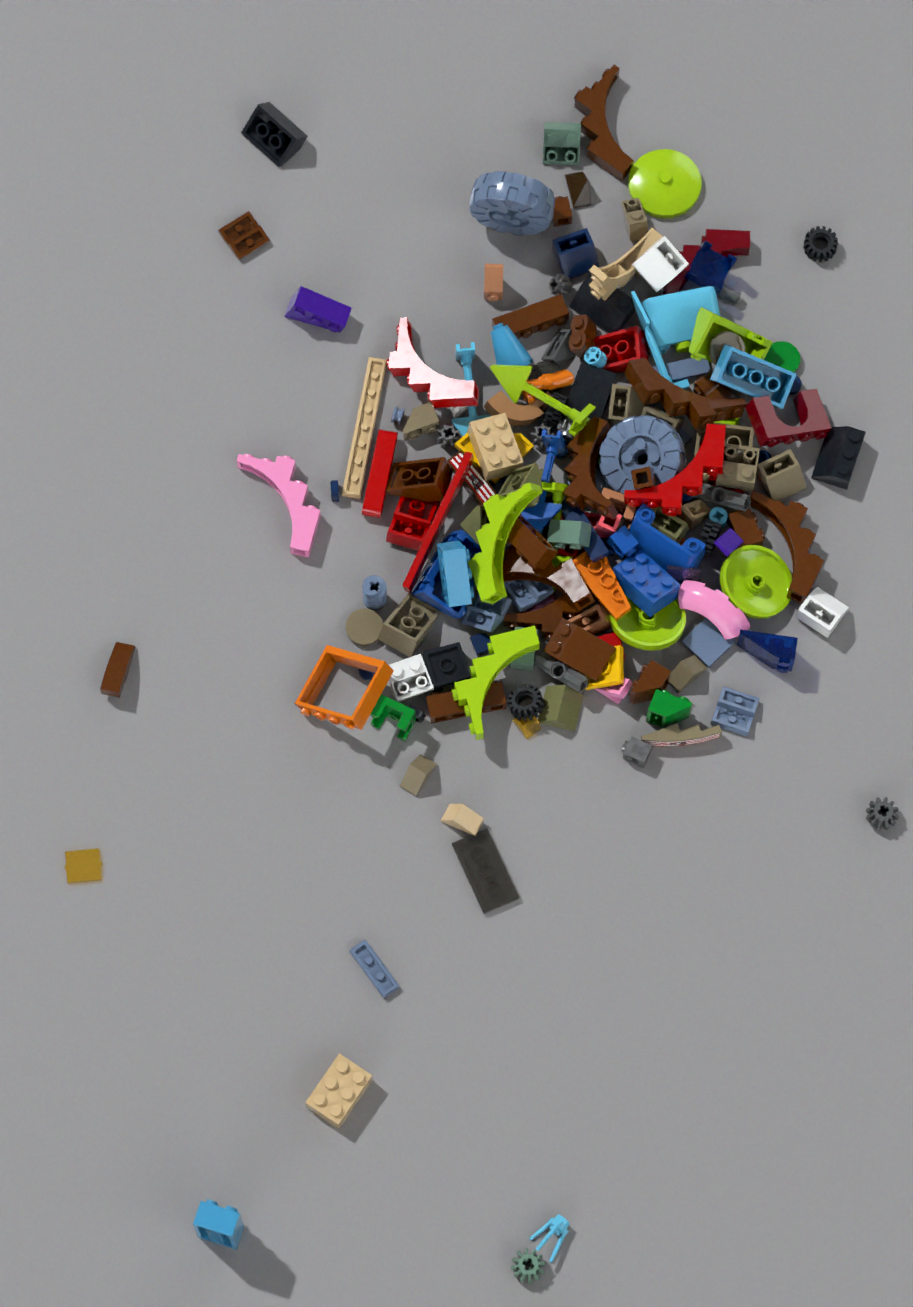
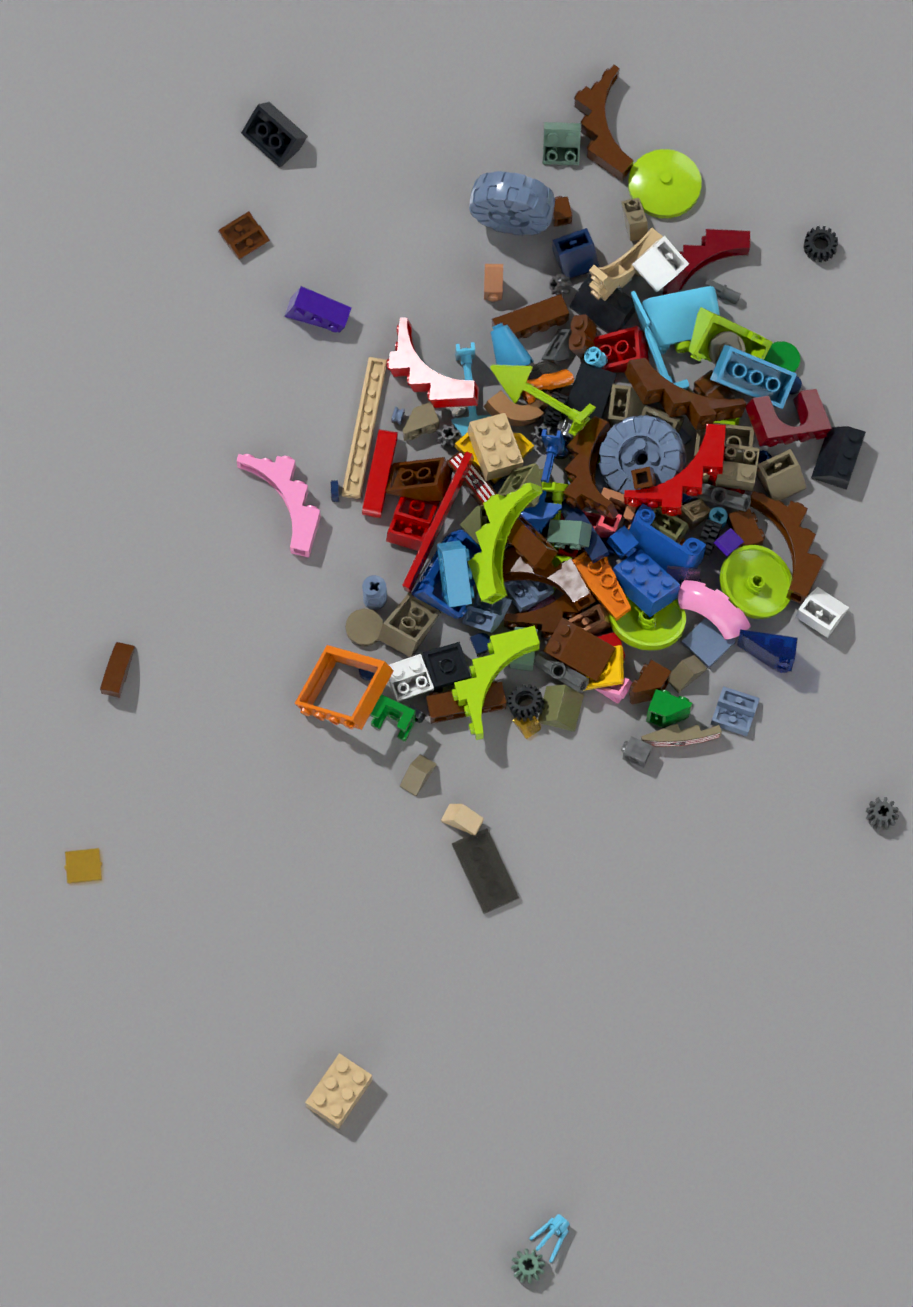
(218, 1224): dark azure brick -> none
(374, 969): sand blue tile -> none
(578, 189): dark brown slope -> none
(686, 369): sand blue tile -> none
(709, 267): clear blue panel -> none

